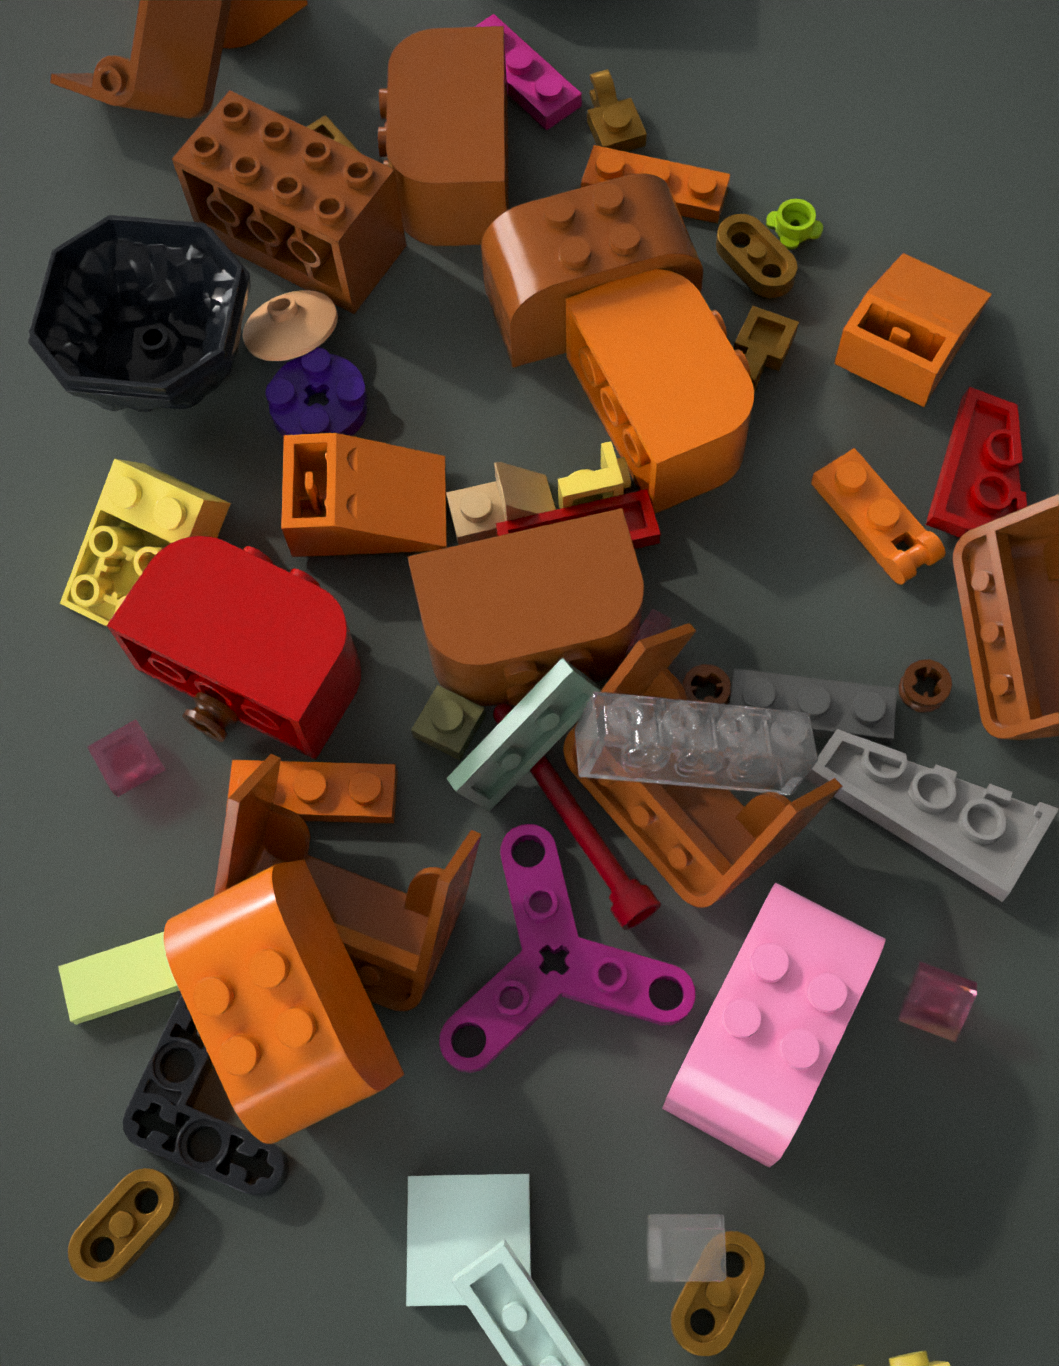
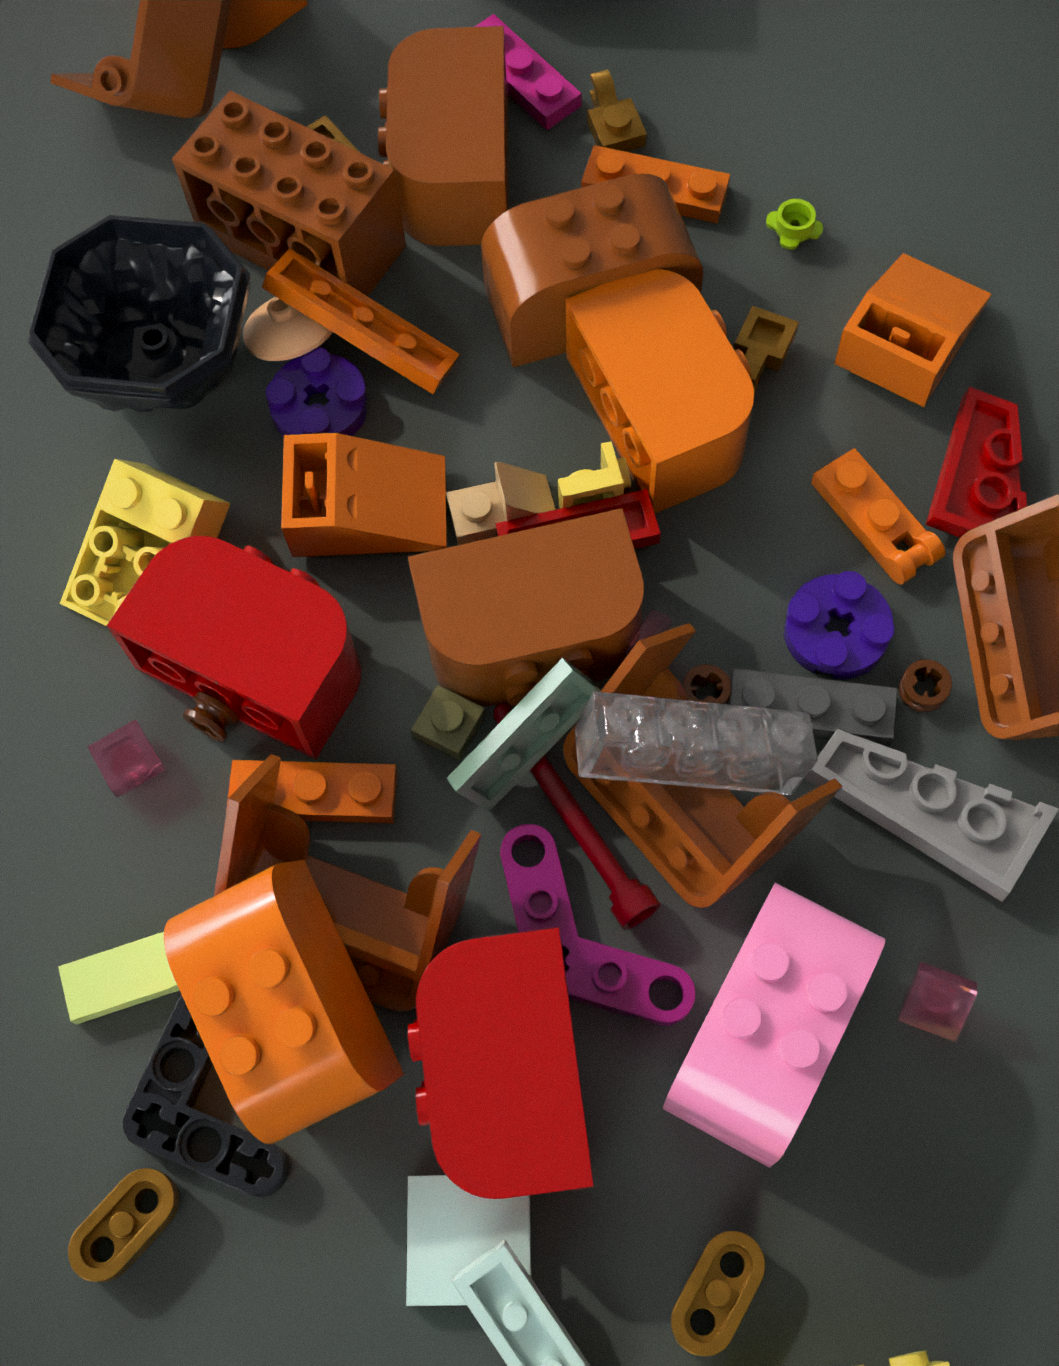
(360, 320): none -> orange plate
(501, 1067): none -> red brick
(686, 1248): clear panel -> none
(761, 256): pearl gold plate -> none
(846, 598): none -> dark purple plate

